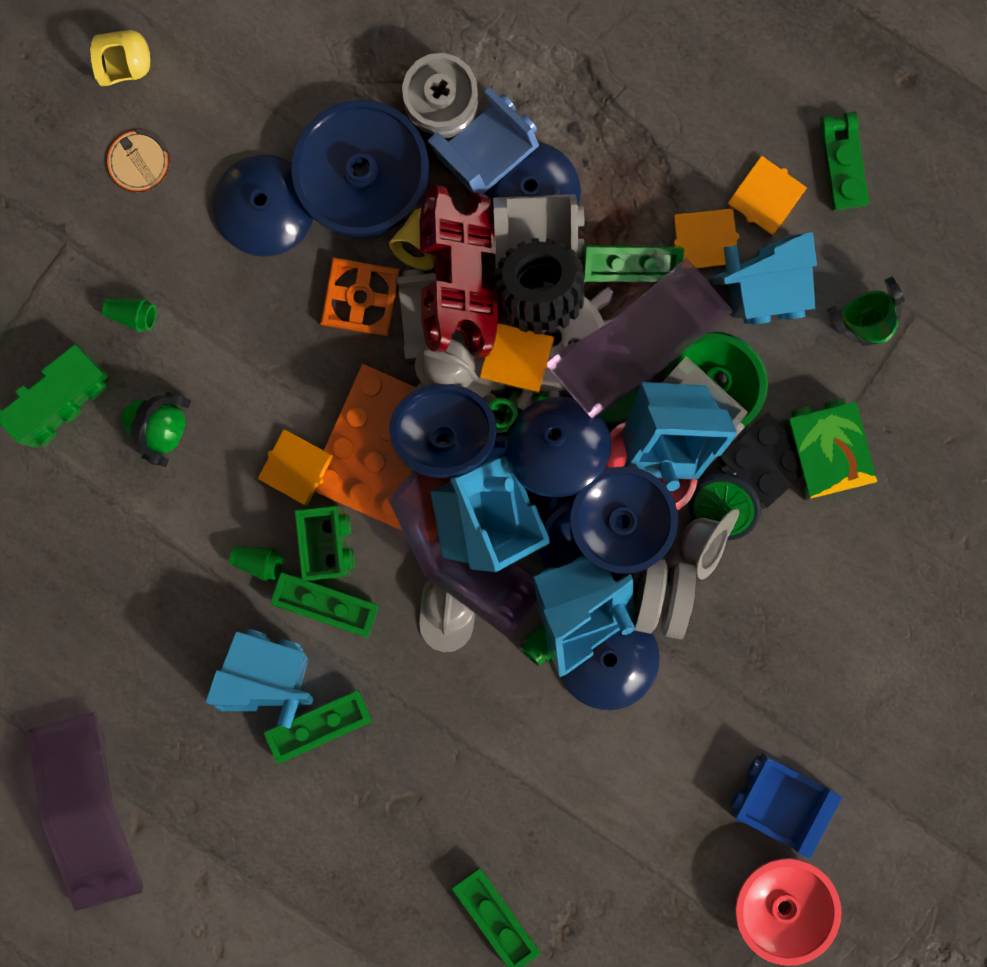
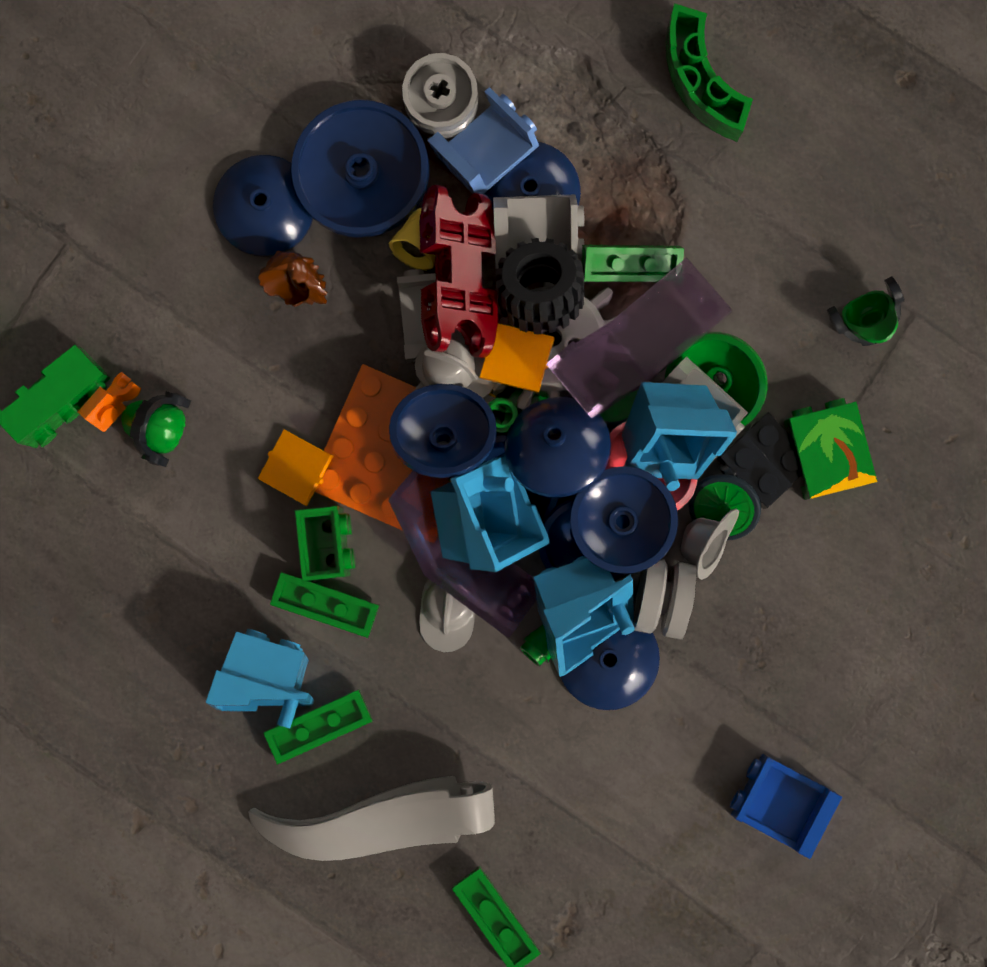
(80, 811): clear purple windscreen -> none
(107, 405): none -> orange plate
(124, 55): light yellow helmet -> none
(132, 313): green cone -> none
(137, 160): tan sticker -> none
(257, 561): green cone -> none
(293, 279): none -> reddish brown hair
(338, 269): orange piece -> none
(395, 819): none -> light grey animal
(695, 81): none -> green brick
(705, 236): light orange piece -> none
(766, 196): light orange piece -> none
(773, 282): dark azure piece -> none
(804, 928): coral dish -> none
(844, 162): green plate -> none

